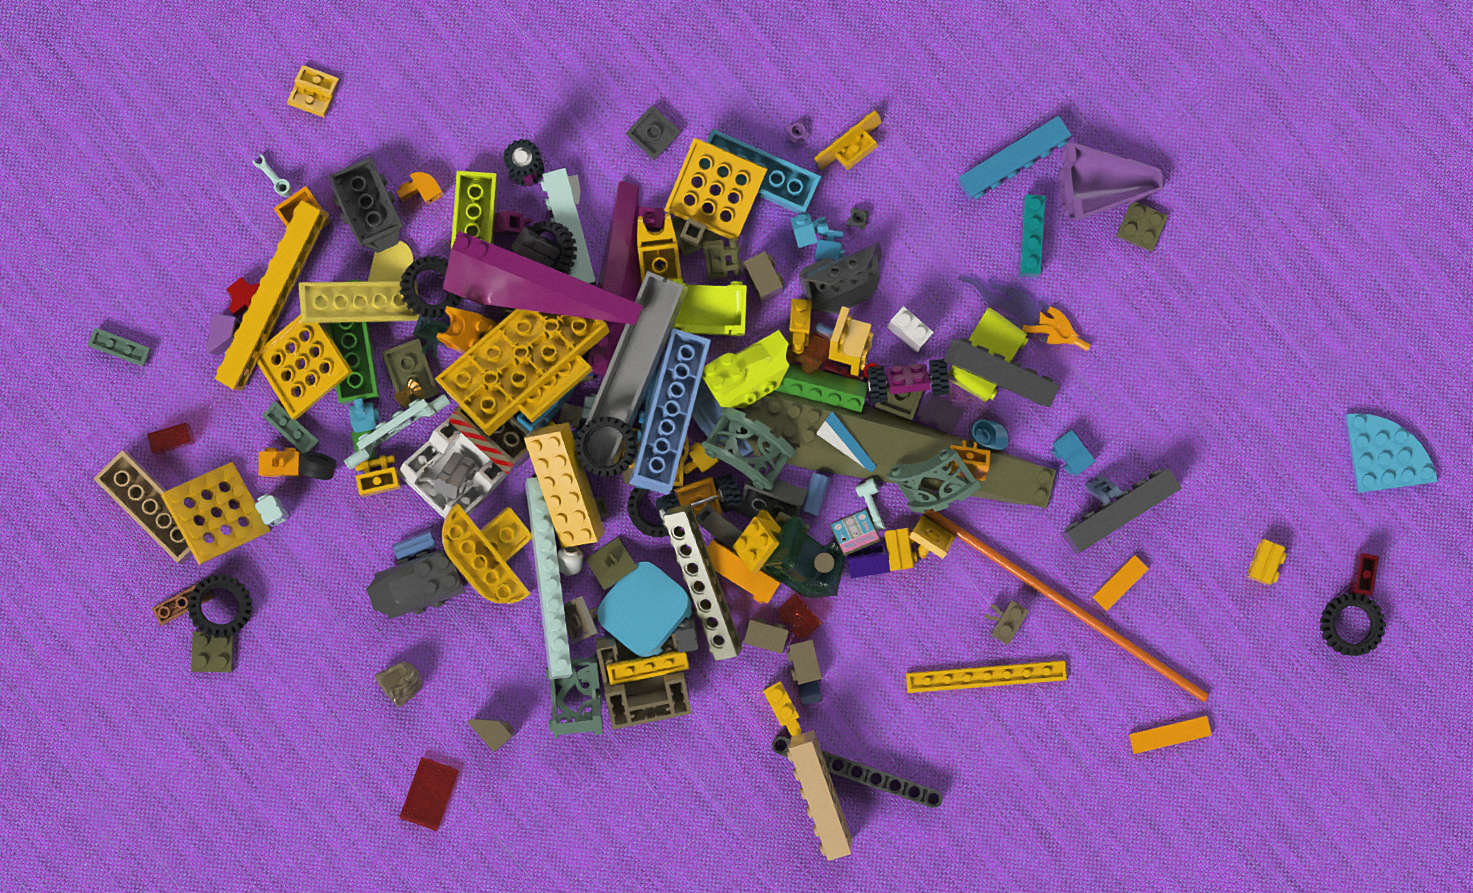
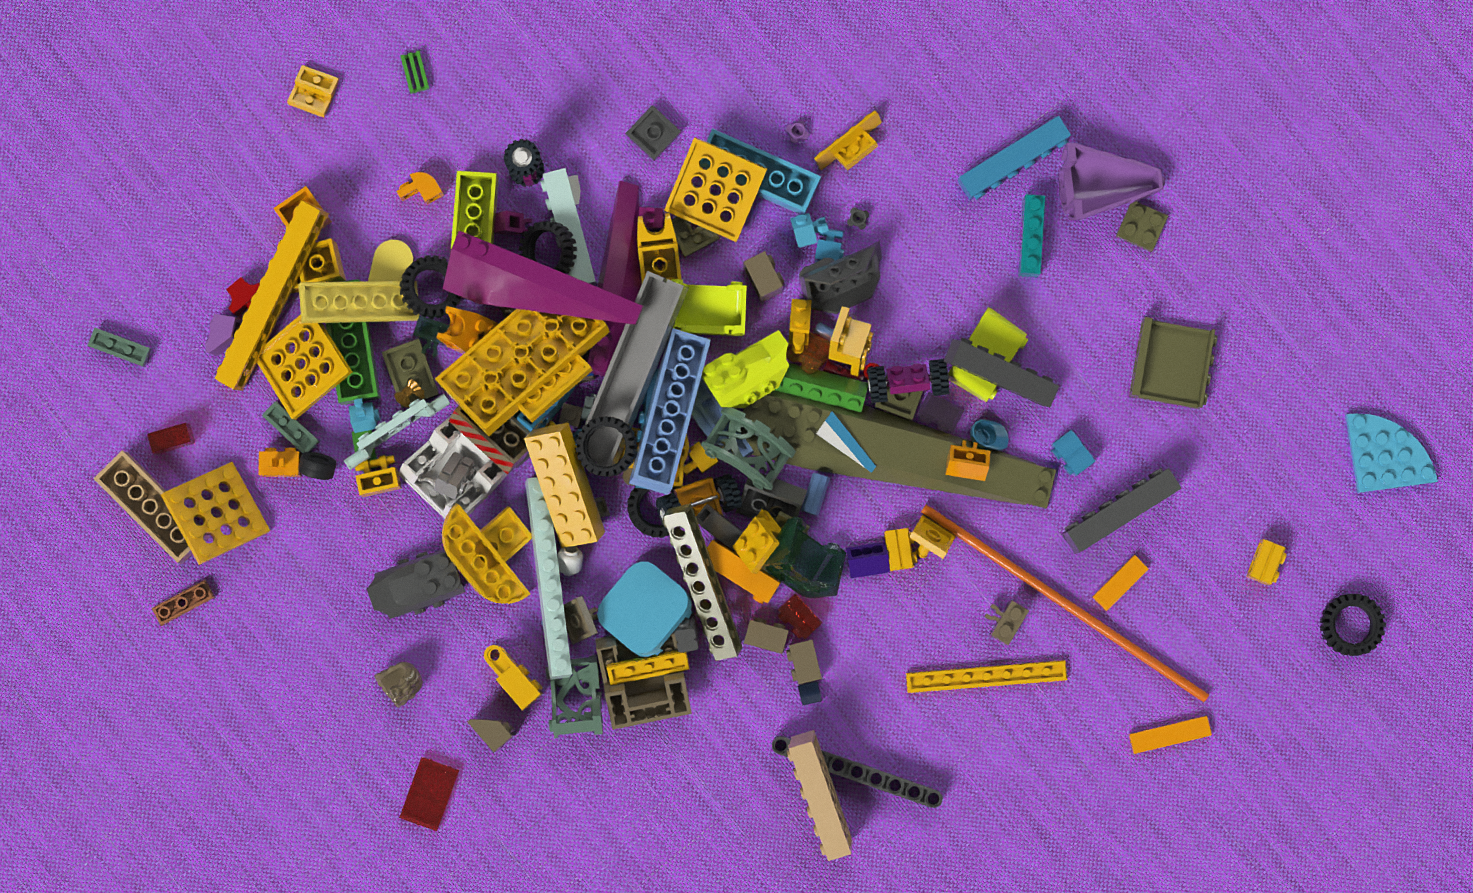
(209, 627): black tyre -> none
(212, 653): olive plate -> none
(271, 510): light aqua brick -> none
(279, 184): light aqua brick -> none
(330, 270): none -> yellow brick
(367, 205): dark grey slope -> none
(411, 56): none -> bright green tile
(414, 545): medium blue axle -> none
(513, 678): none -> yellow brick
(536, 247): dark grey brick -> none
(611, 563): olive piece -> none
(693, 232): dark tan brick -> none
(716, 261): olive plate -> none
(783, 708): yellow brick -> none
(824, 562): dark tan tile -> none
(855, 532): piece -> none
(867, 490): light aqua brick -> none
(910, 329): white brick -> none
(922, 499): sand green fence -> none
(1032, 318): piece -> none
(1103, 489): sand blue plate -> none
(1172, 364): none -> olive panel
(1364, 574): dark red brick -> none

